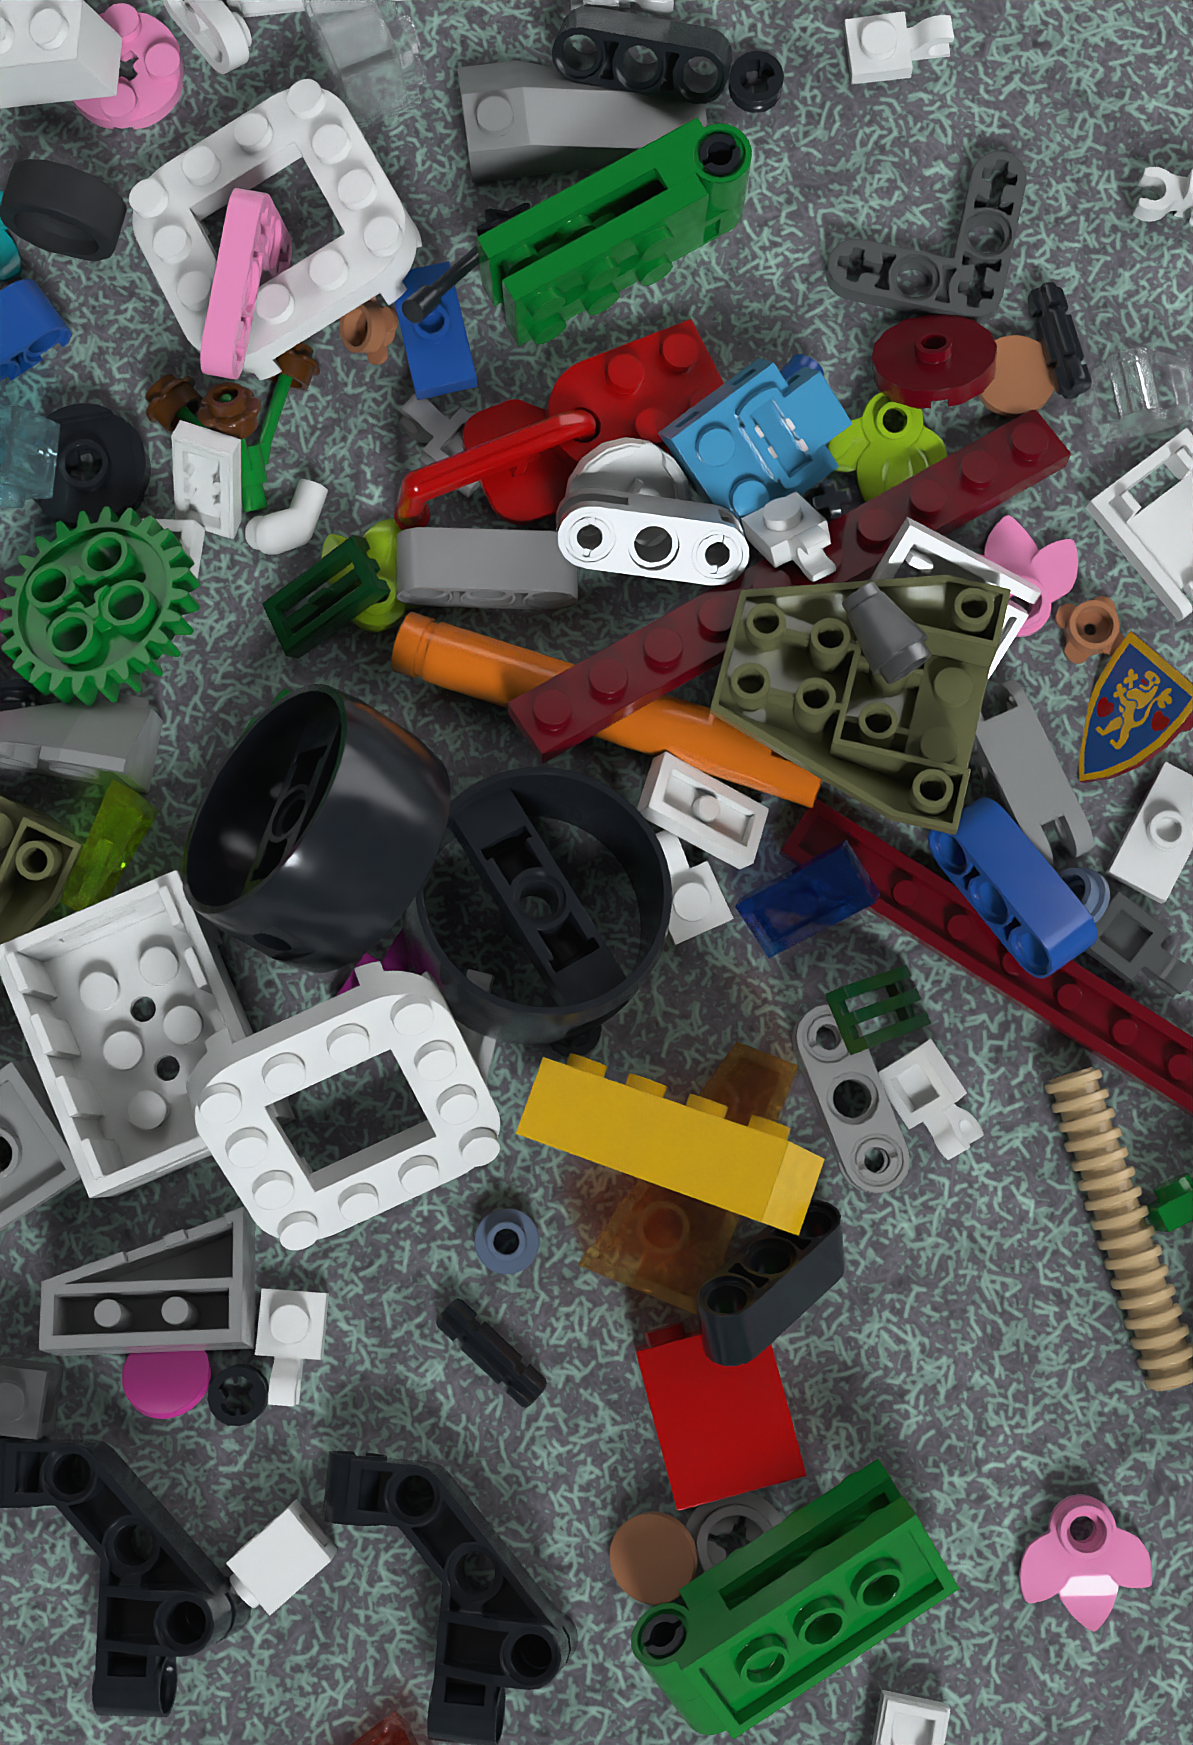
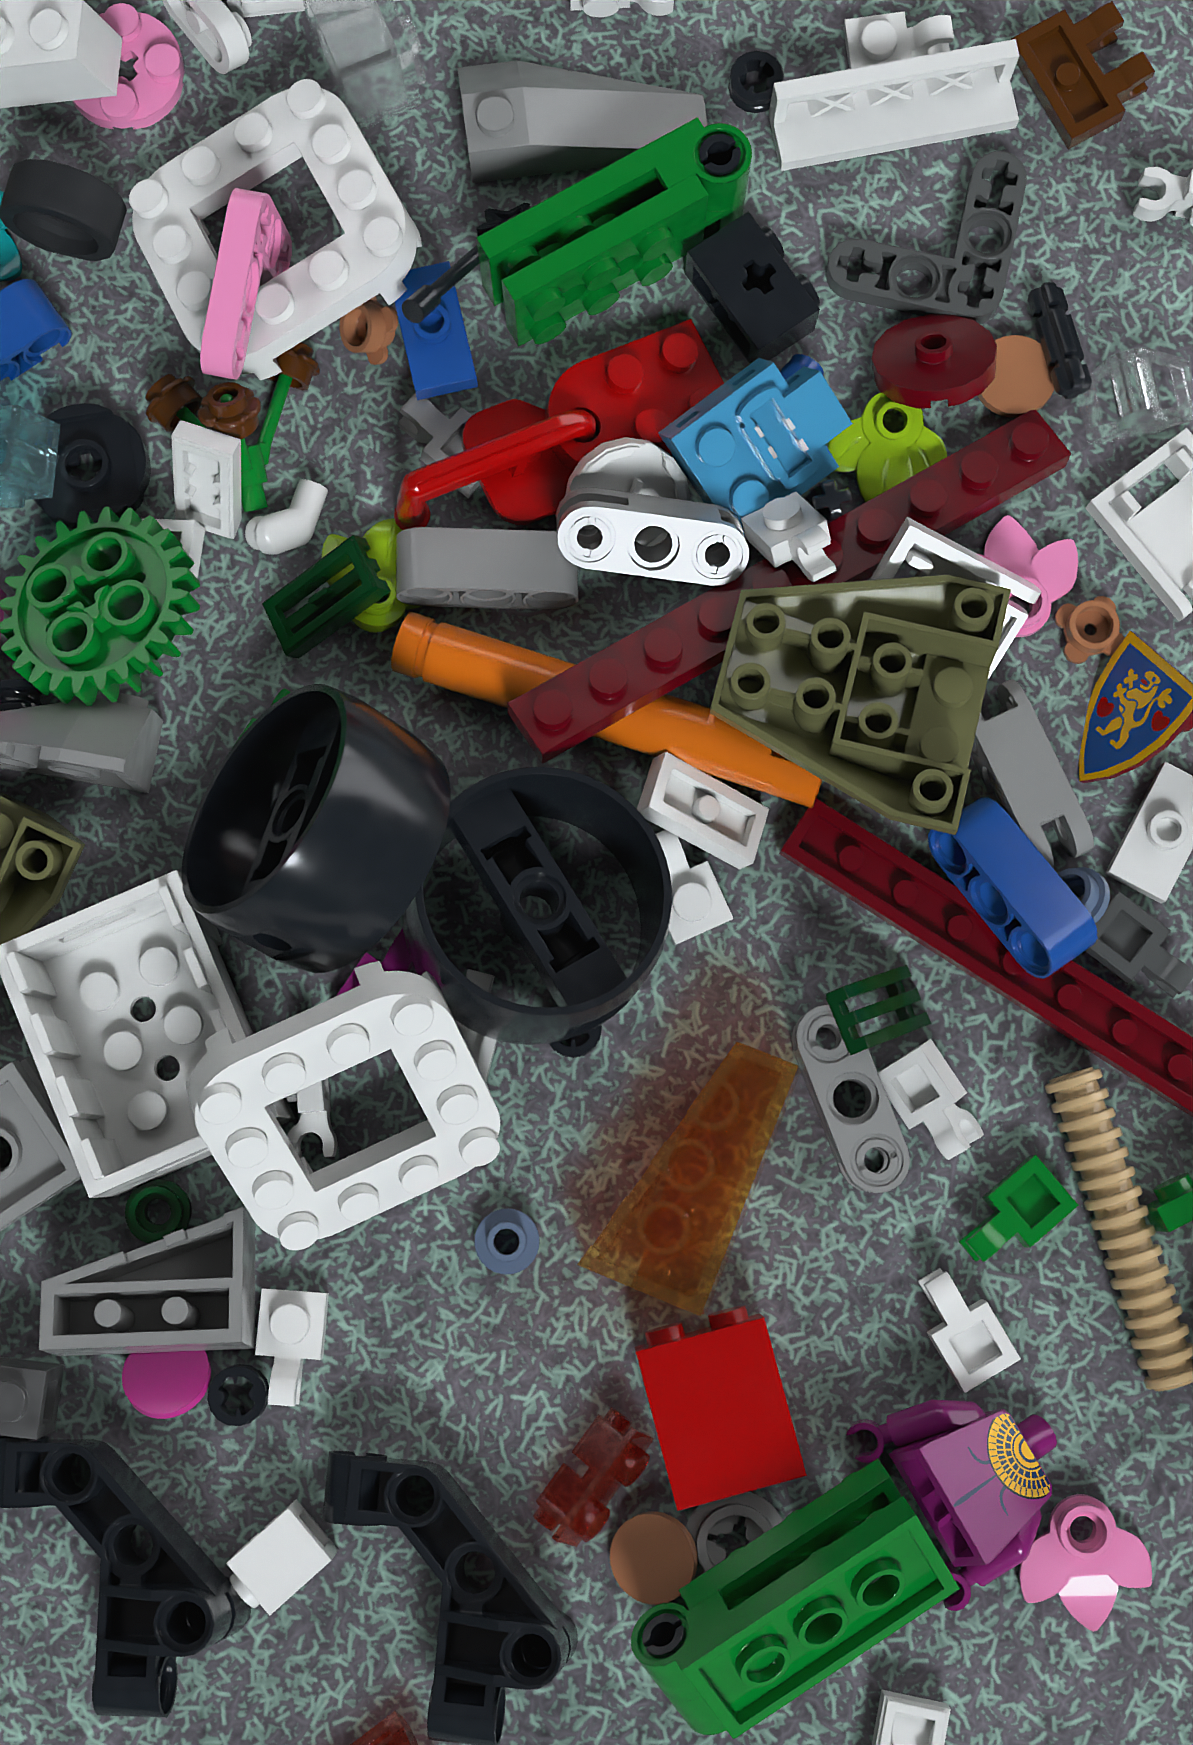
(109, 847): clear neon green wing -> none
(137, 1208): none -> dark green plate
(315, 1117): none -> white plate
(491, 1353): black axle -> none
(580, 1501): none -> clear red hinge
(616, 68): black beam -> none
(672, 1143): yellow wedge -> none
(755, 321): none -> black brick
(769, 1286): black beam -> none
(807, 899): clear blue plate -> none
(885, 633): flat silver cone -> none
(894, 105): none -> white fence
(968, 1337): none -> white plate
(972, 1481): none -> magenta torso
(1024, 1206): none -> green plate
(1068, 79): none -> reddish brown plate

